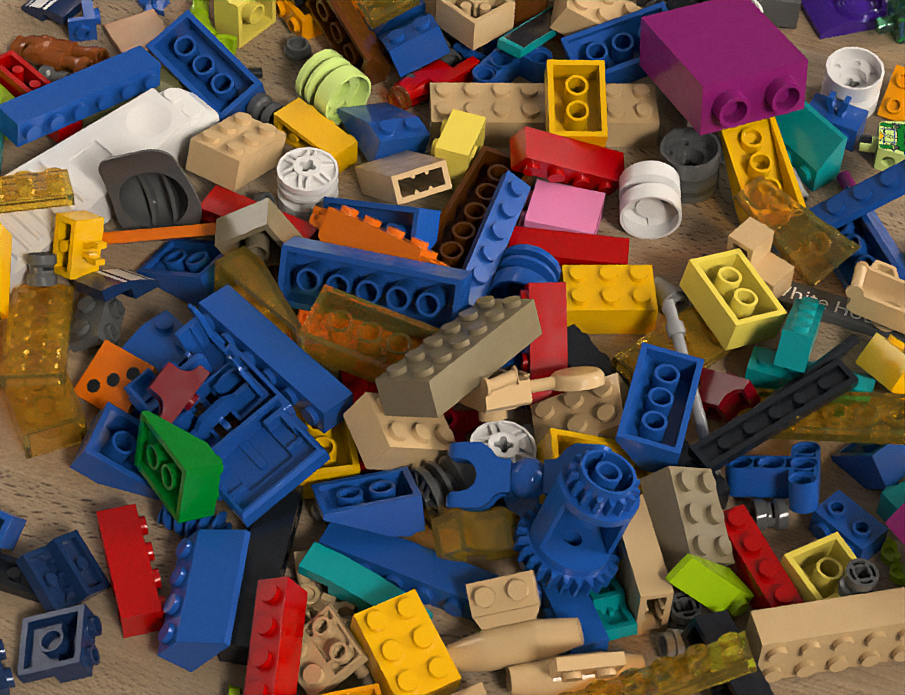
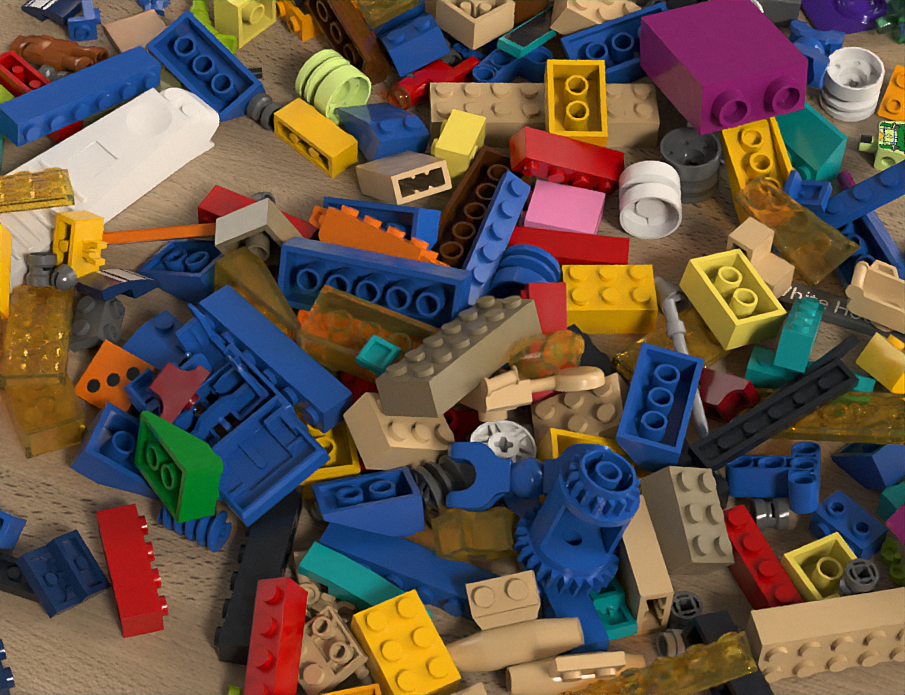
(59, 645): dark blue plate -> none
(63, 278): none -> dark grey hinge
(150, 190): dark grey piece -> none
(203, 597): blue slope -> none
(235, 151): tan brick -> none
(297, 48): dark grey plate -> none
(304, 180): white wheel -> none
(377, 355): none -> teal tile
(547, 353): none -> clear yellow brick
(711, 585): lime slope -> none
(808, 193): none -> blue bracket
(816, 47): none -> blue piece
(842, 115): blue brick -> none

